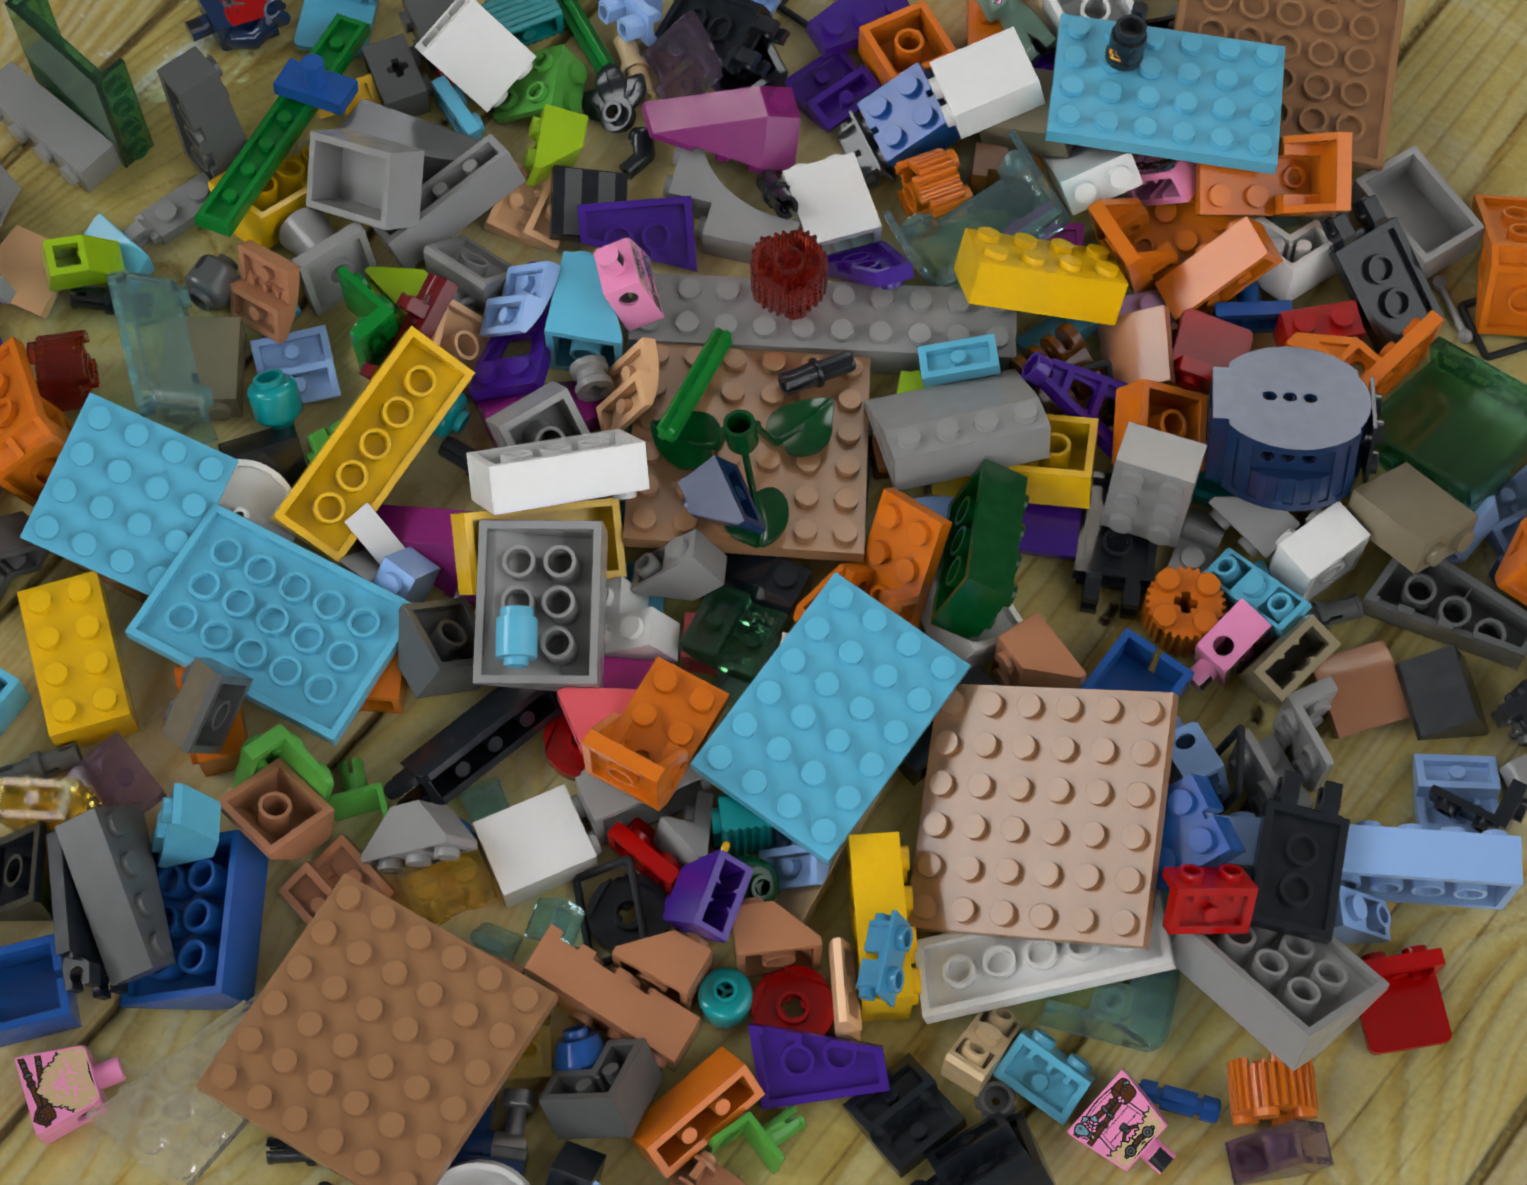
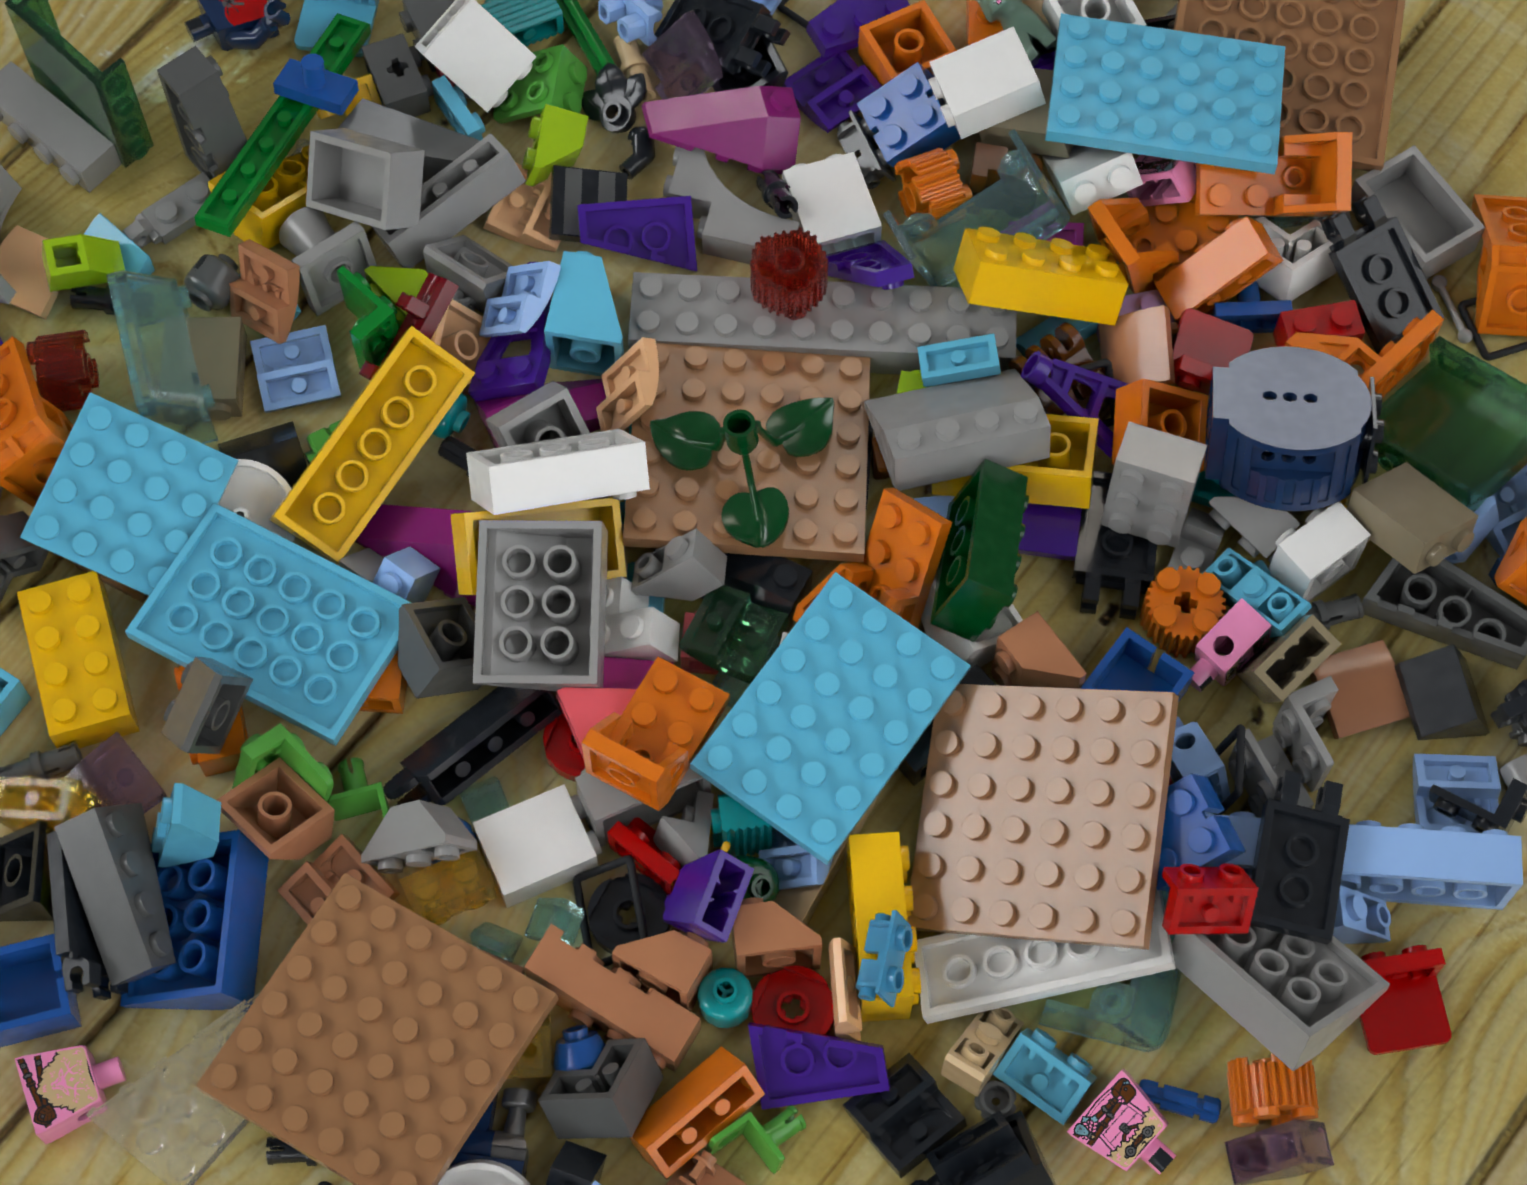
(274, 399): teal head -> none
(373, 533): white sticker -> none
(516, 636): medium azure brick -> none
(591, 378): light grey wheel -> none
(626, 269): bright pink torso -> none
(694, 385): green axle -> none
(721, 496): slope -> none
(815, 373): black axle -> none
(1128, 39): black piece -> none

